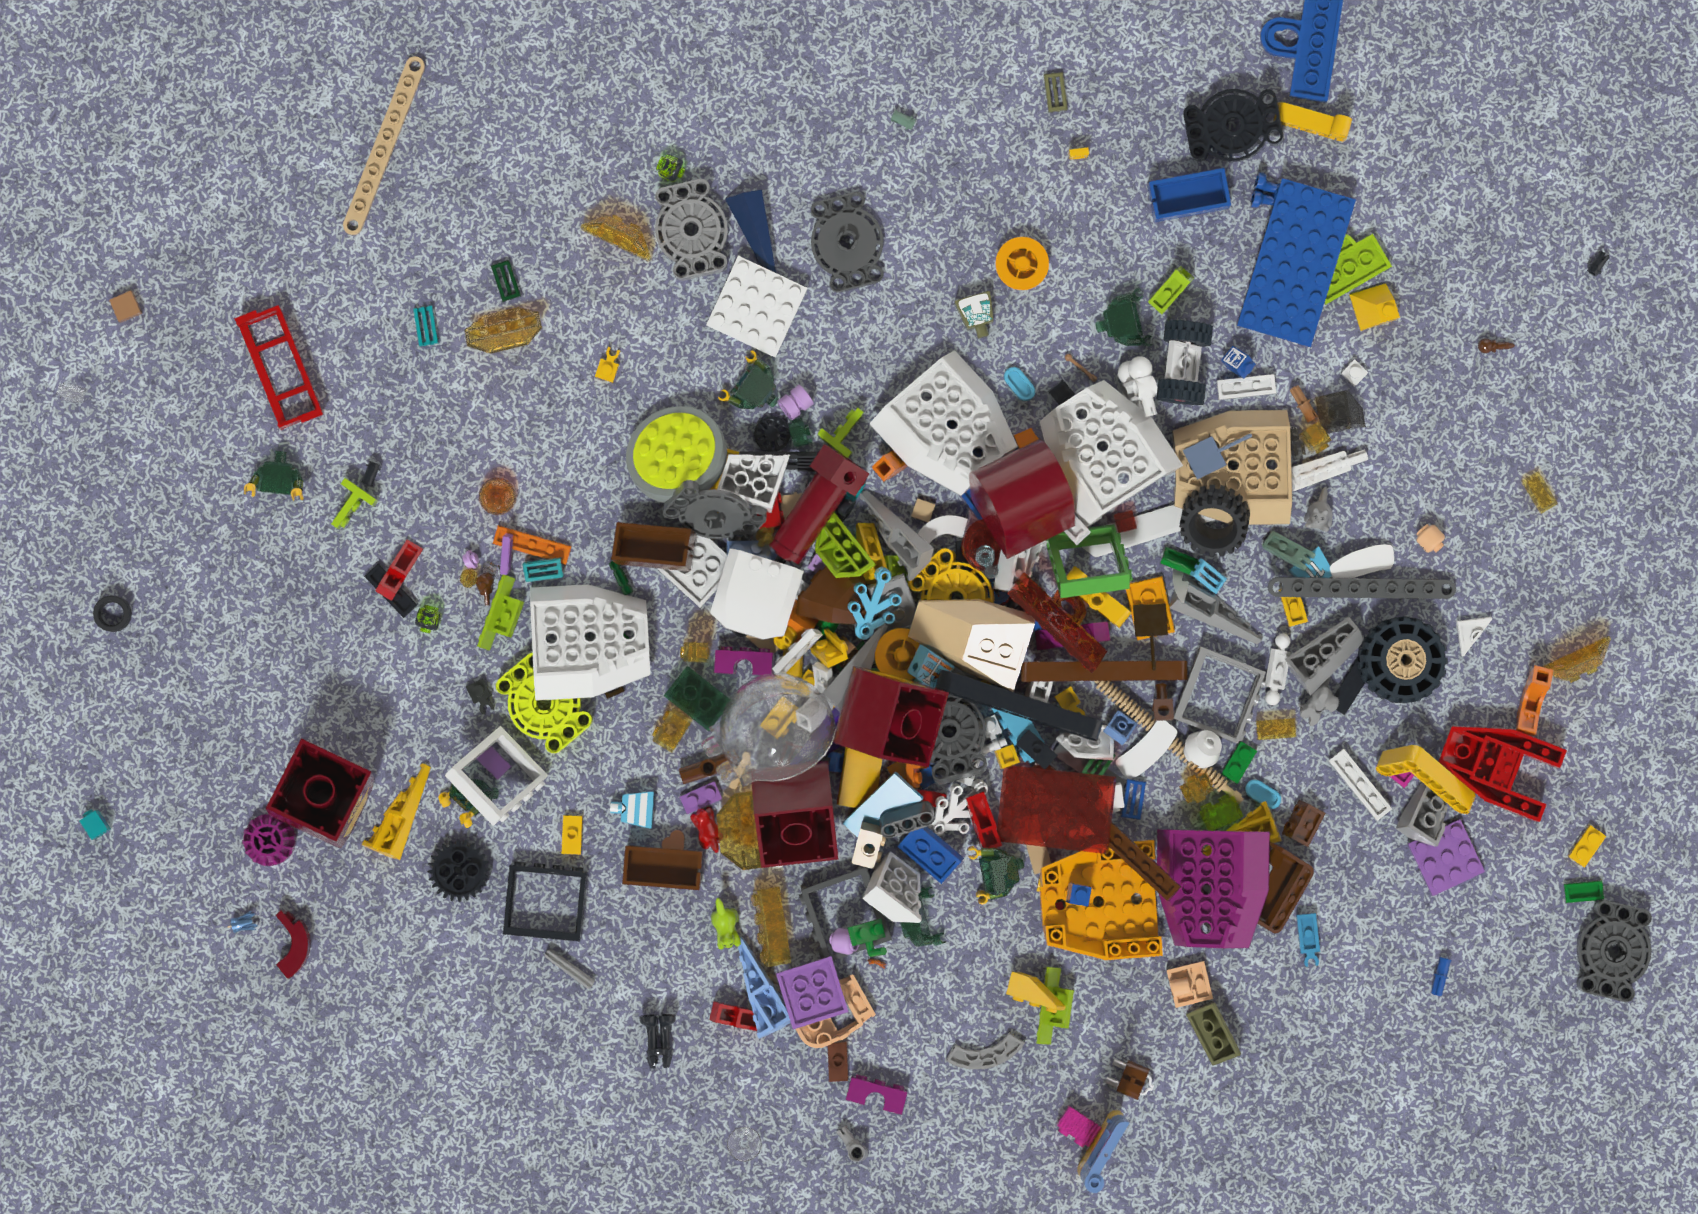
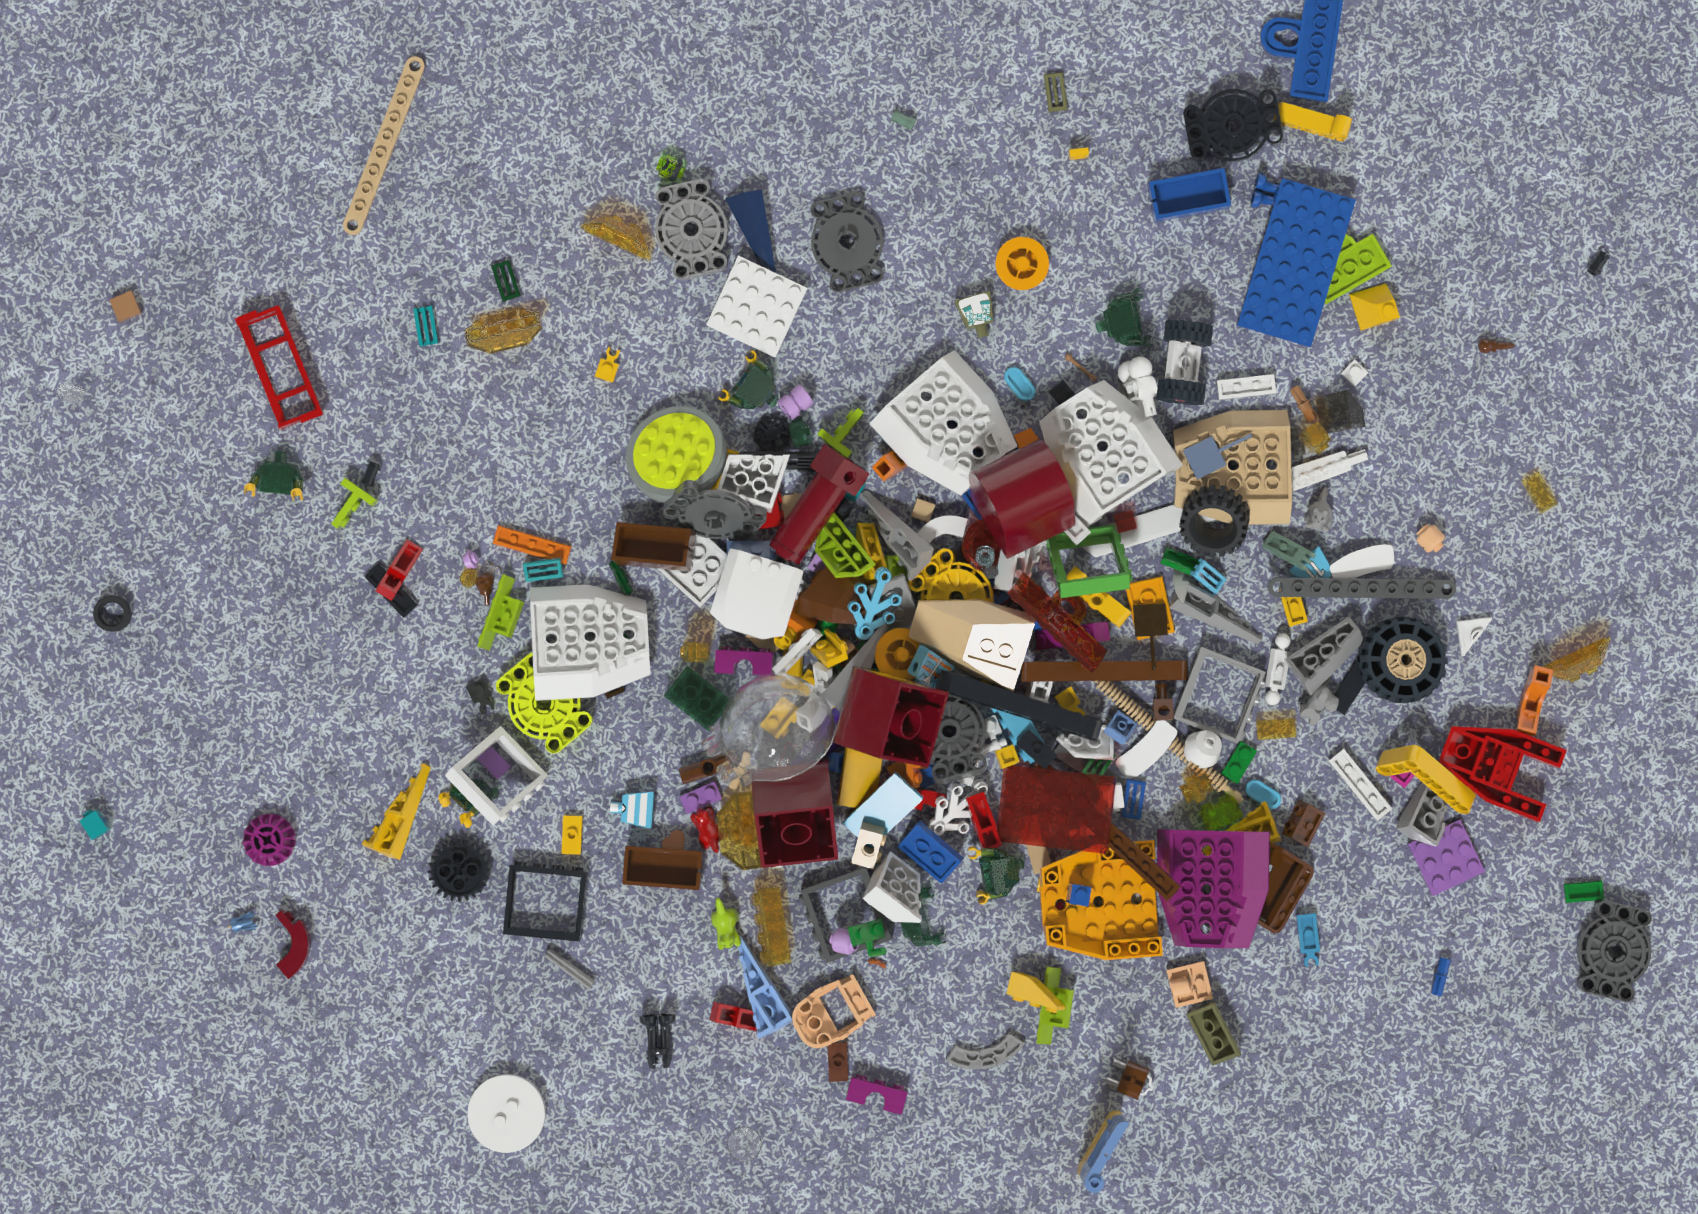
(321, 794): dark red brick -> none
(428, 618): head -> none
(505, 500): clear orange cylinder -> none
(506, 554): medium lavender tile -> none
(506, 1113): none -> white brick
(667, 741): clear yellow brick -> none
(764, 536): clear yellow plate -> none
(811, 992): medium lavender plate -> none
(851, 1144): light grey pin -> none
(898, 820): dark grey beam -> none
(1078, 1126): dark pink brick -> none
(1171, 289): lime bracket -> none
(1238, 362): blue brick -> none
(1586, 846): yellow plate -> none

